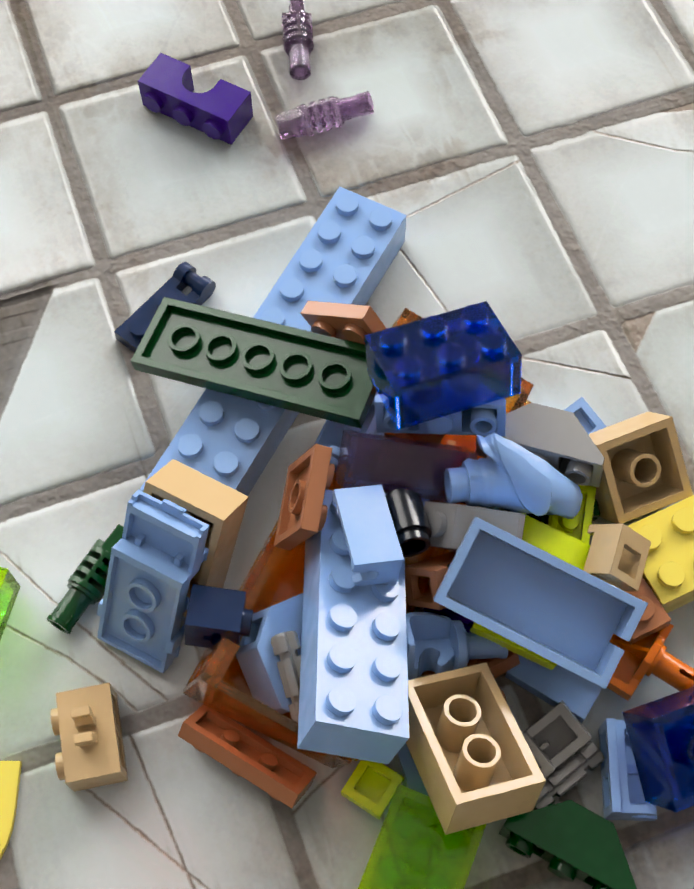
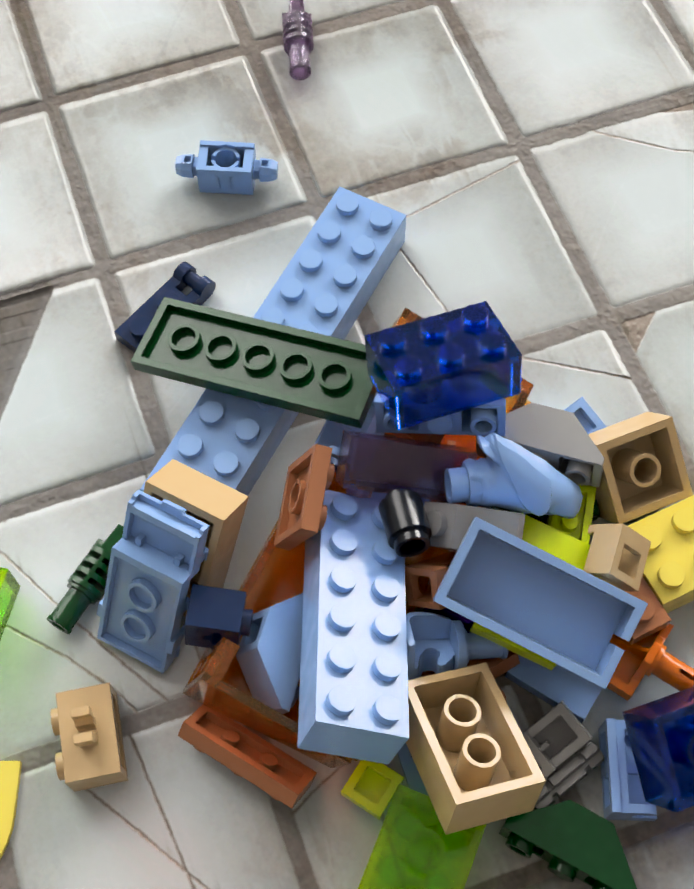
(218, 112): dark purple arch -> none
(226, 167): none -> light blue piece
(286, 646): light grey axle -> none
(333, 112): clear purple hinge -> none
(342, 320): nougat plate -> none
(369, 534): light blue hinge -> none

